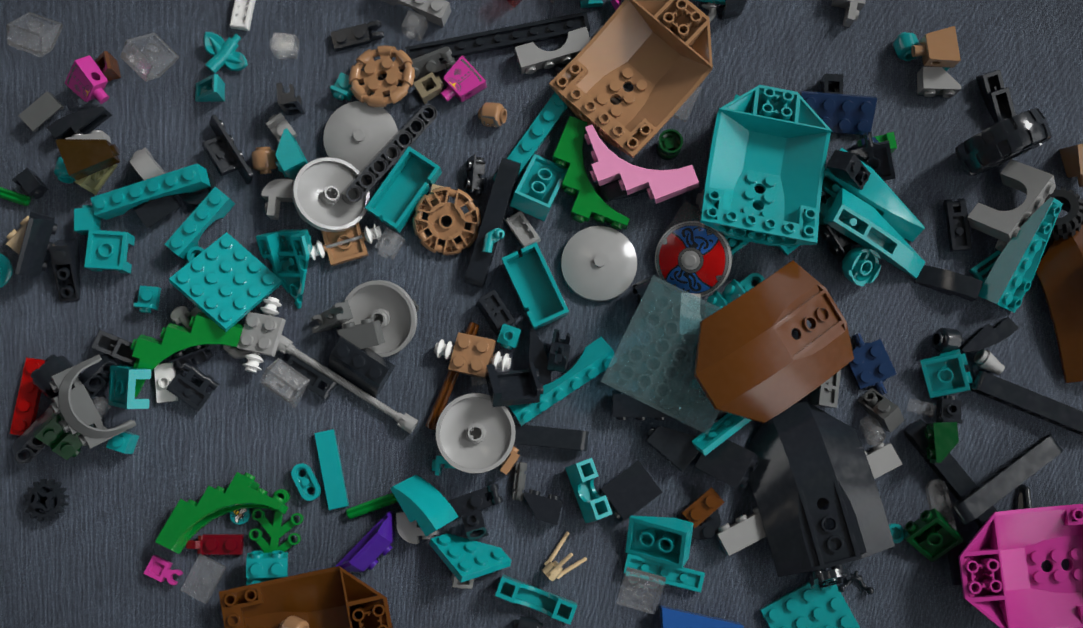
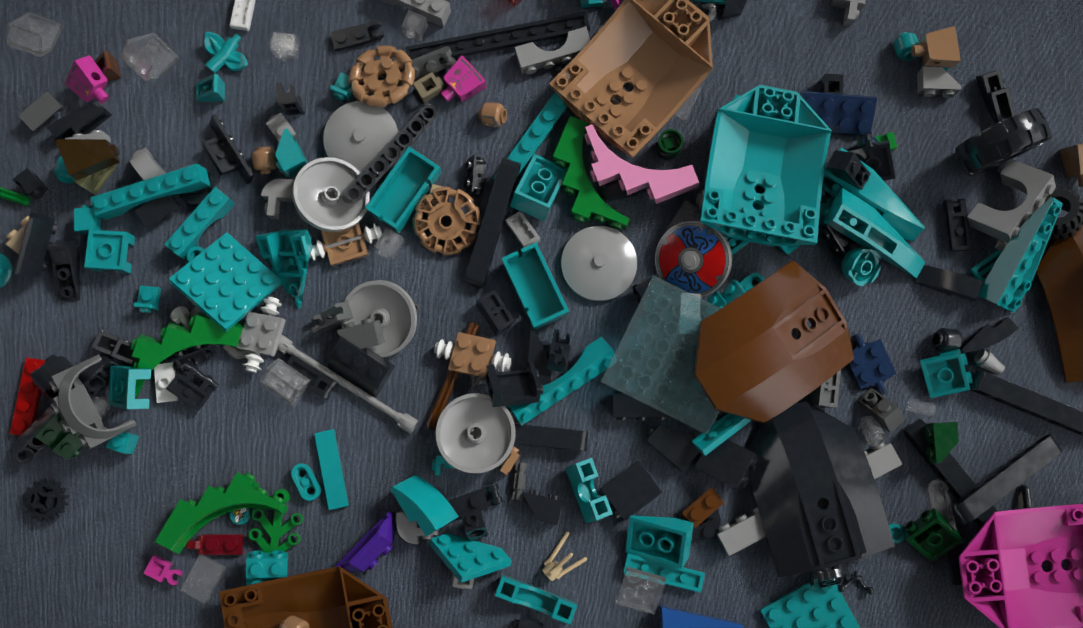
(371, 505): green axle -> none
(492, 237): teal arm -> none
(509, 336): teal bracket -> none
(943, 413): black brick -> none

